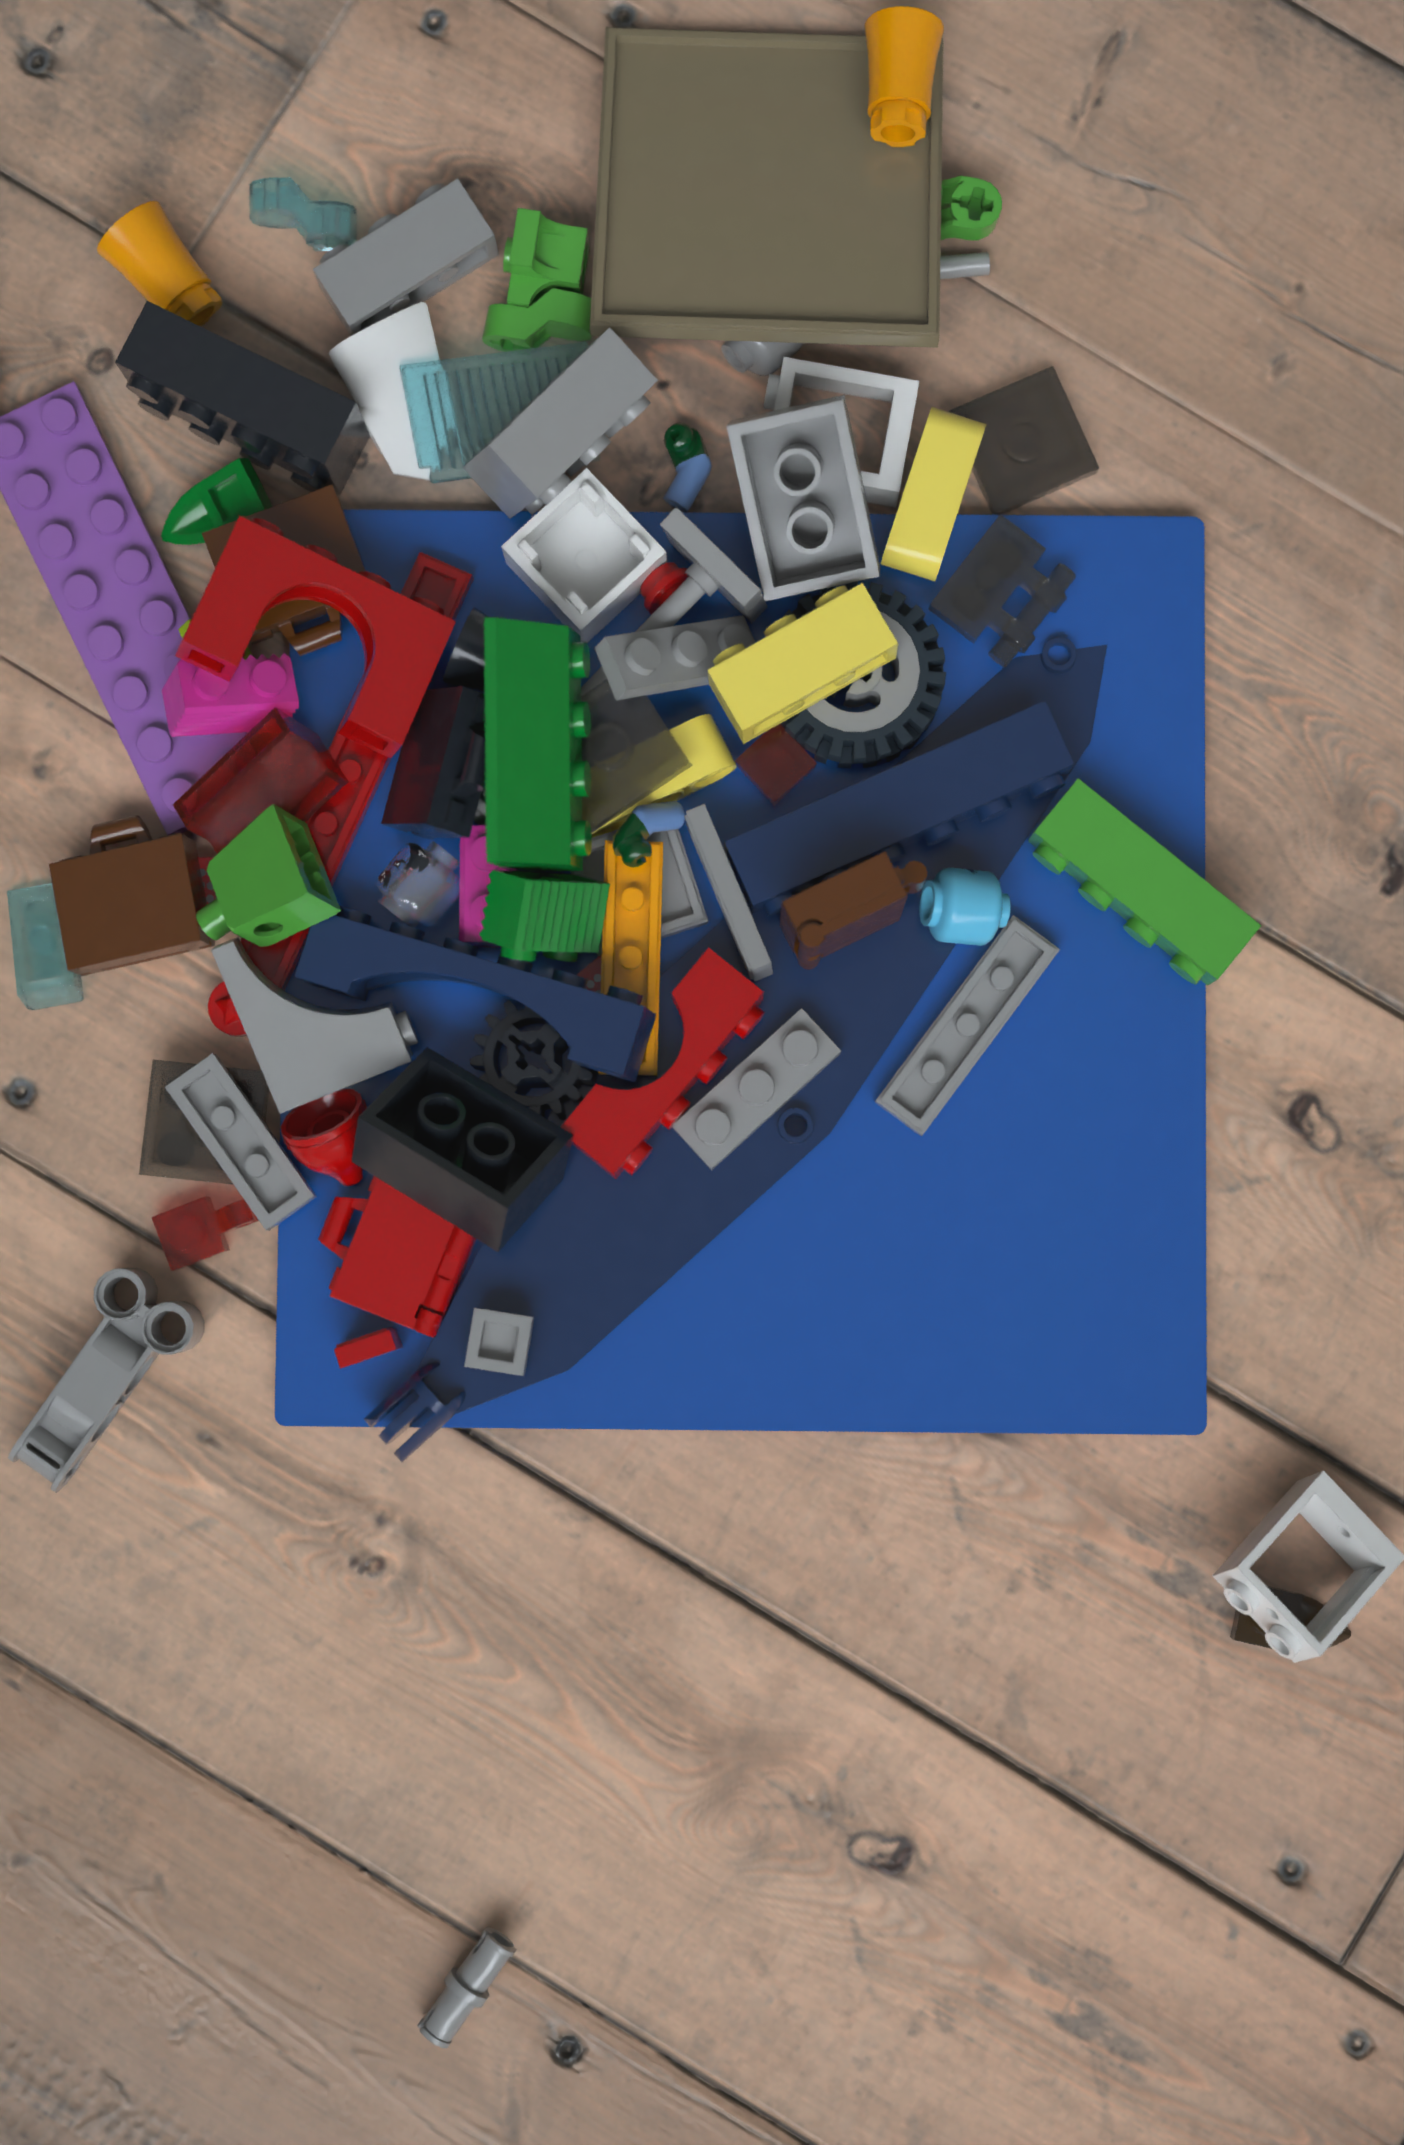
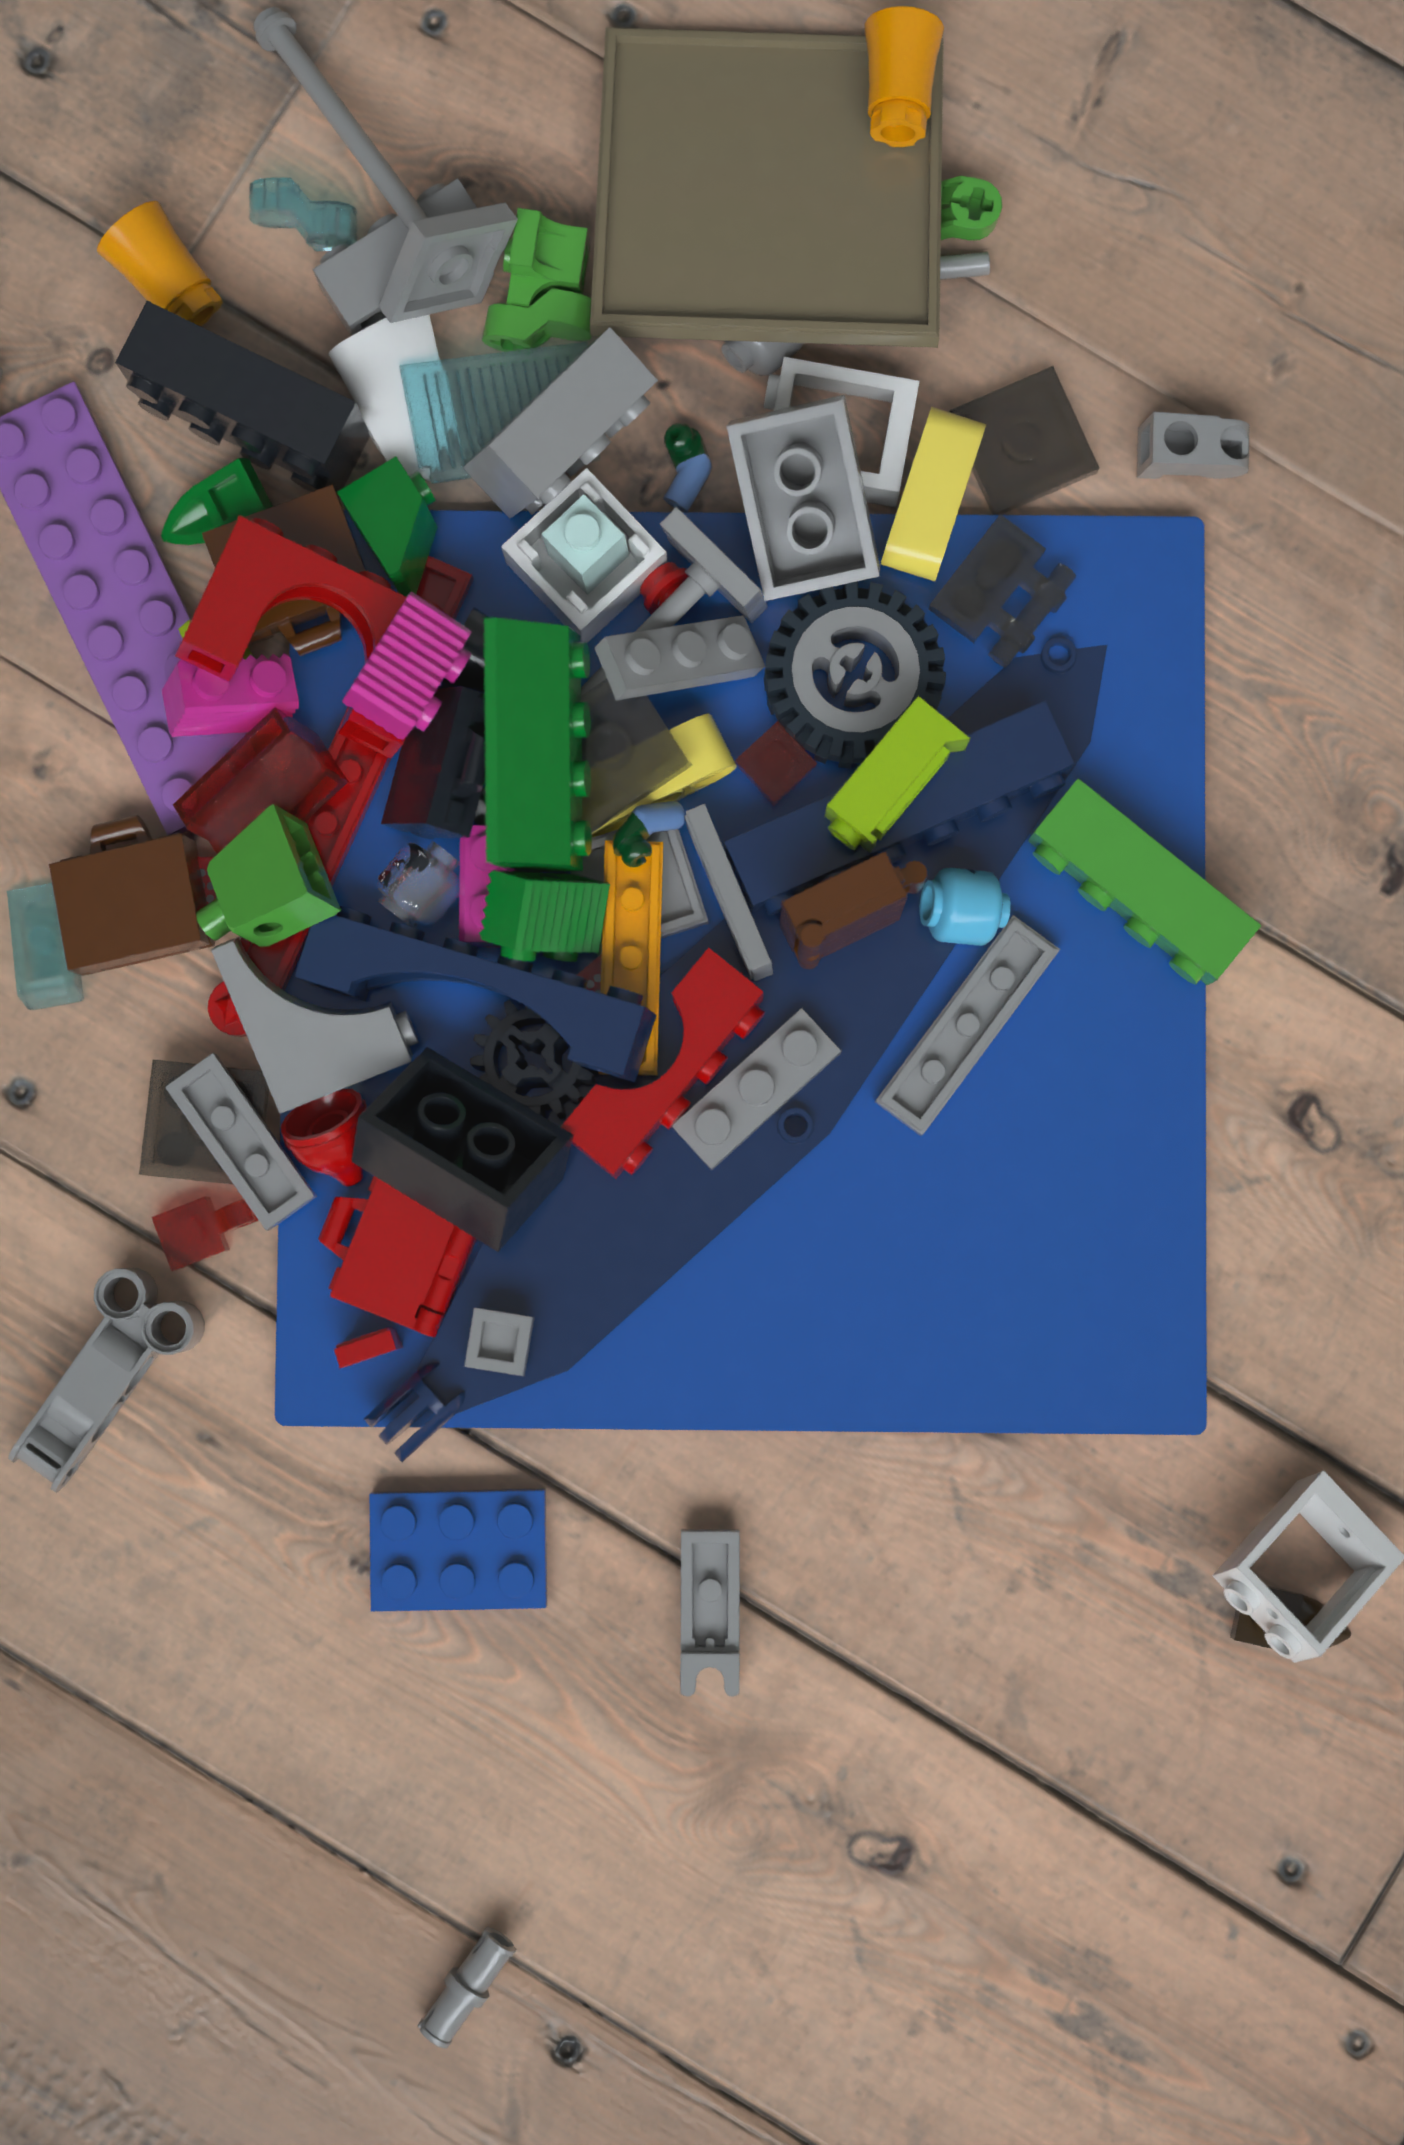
(394, 521): none -> green slope
(408, 668): none -> dark pink brick
(444, 257): none -> light grey tile
(458, 1550): none -> blue plate
(585, 544): none -> light aqua brick
(710, 1606): none -> light grey plate
(801, 661): light yellow brick -> none
(893, 776): none -> lime window
(1192, 446): none -> light grey leg

